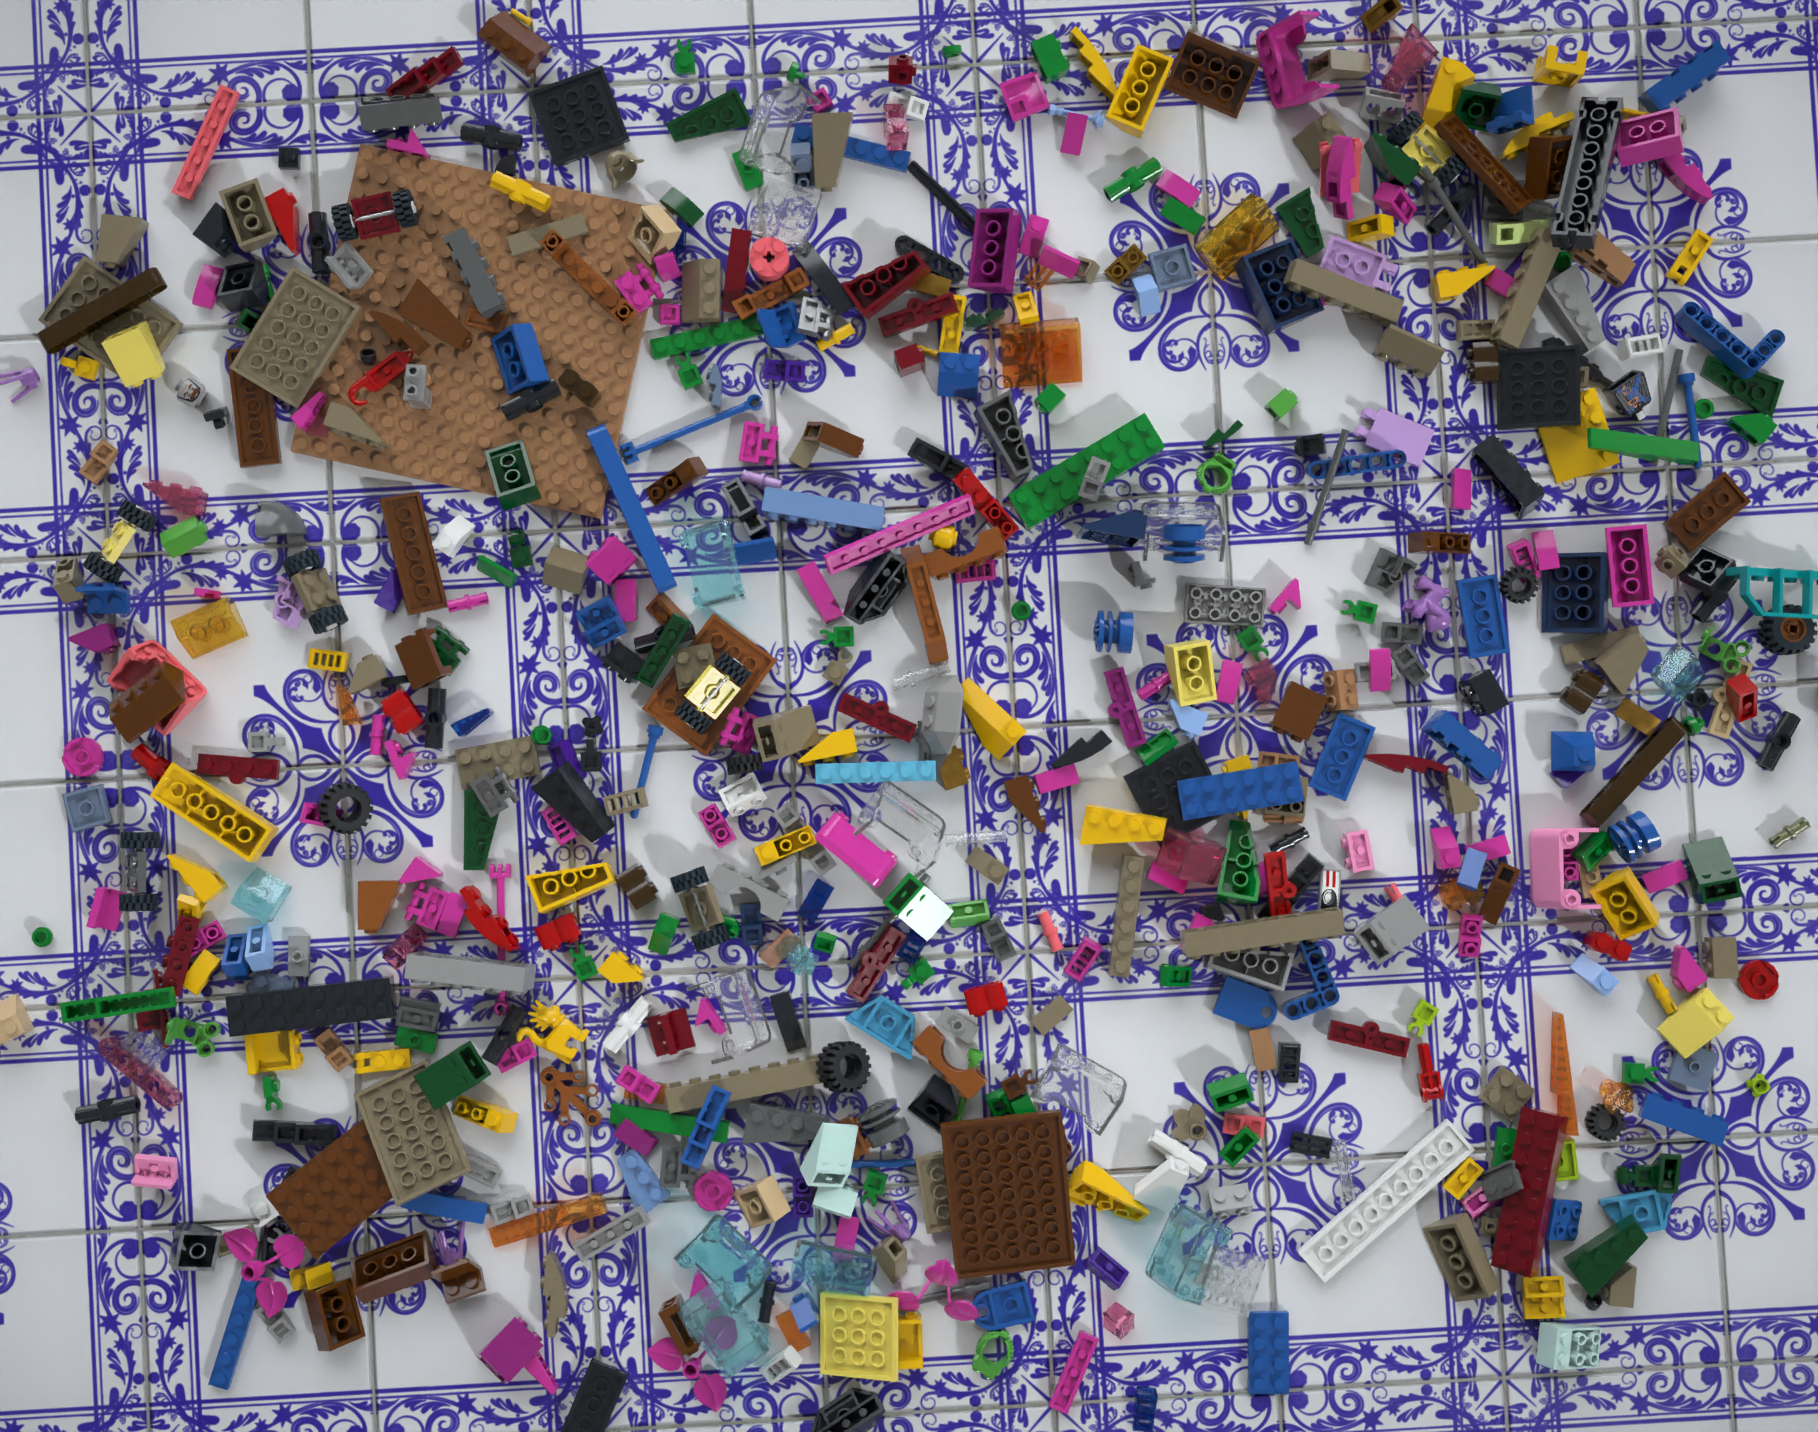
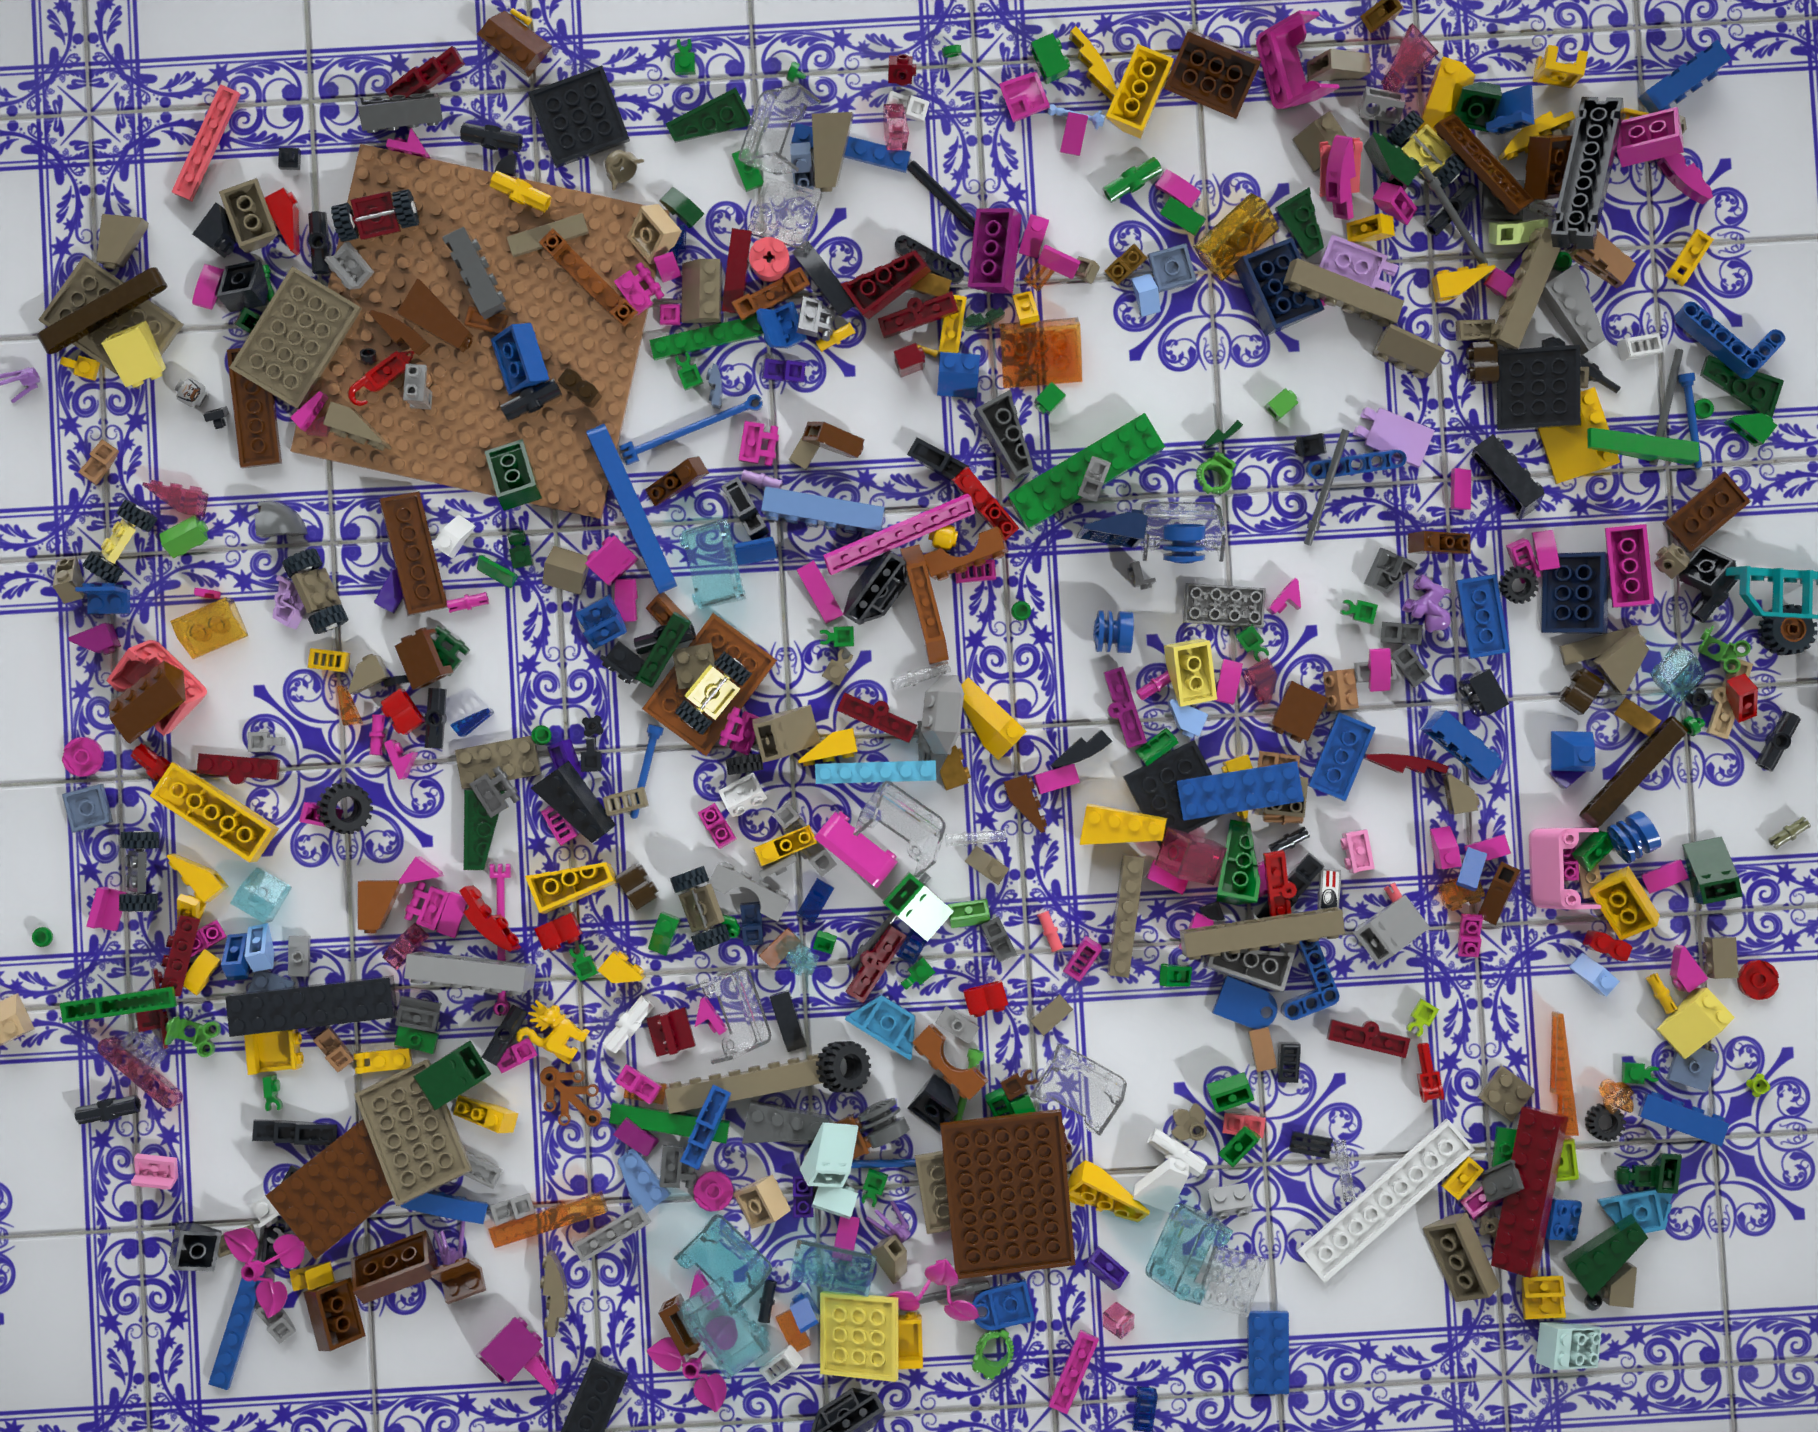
(826, 102): dark pink tile -> none
(1629, 394): black torso -> none

